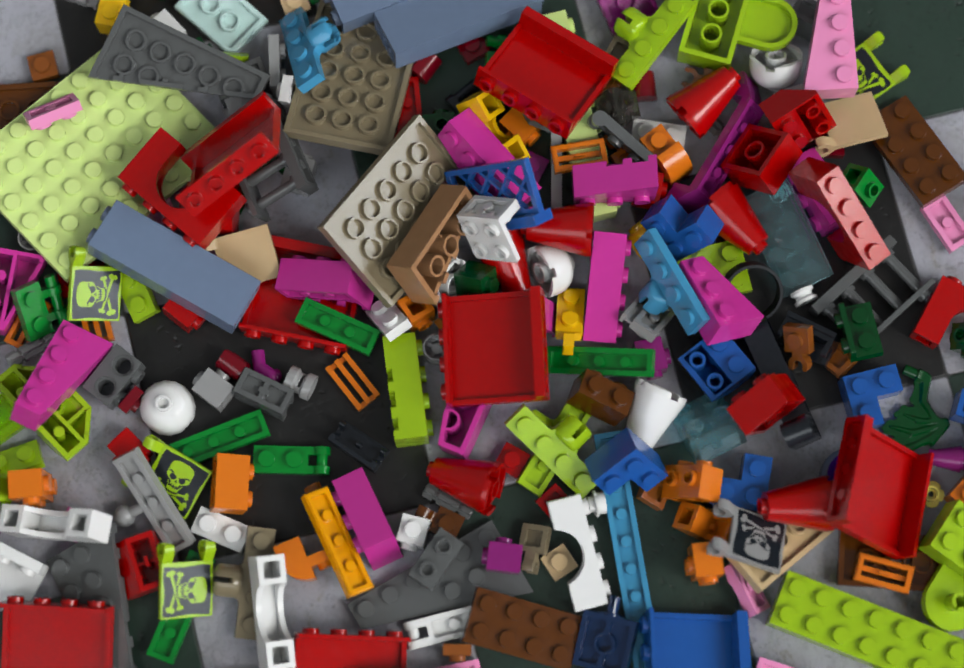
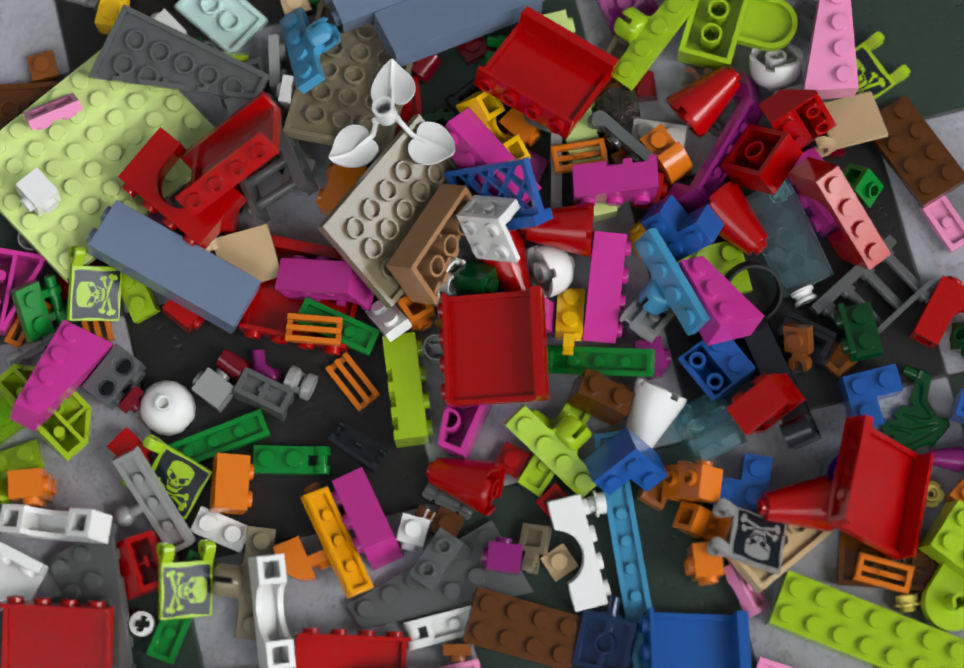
(38, 193): none -> white brick
(146, 631): none -> white bush
(290, 327): none -> orange tile
(339, 183): none -> orange brick
(391, 87): none -> white plant
(907, 602): none -> light yellow plate

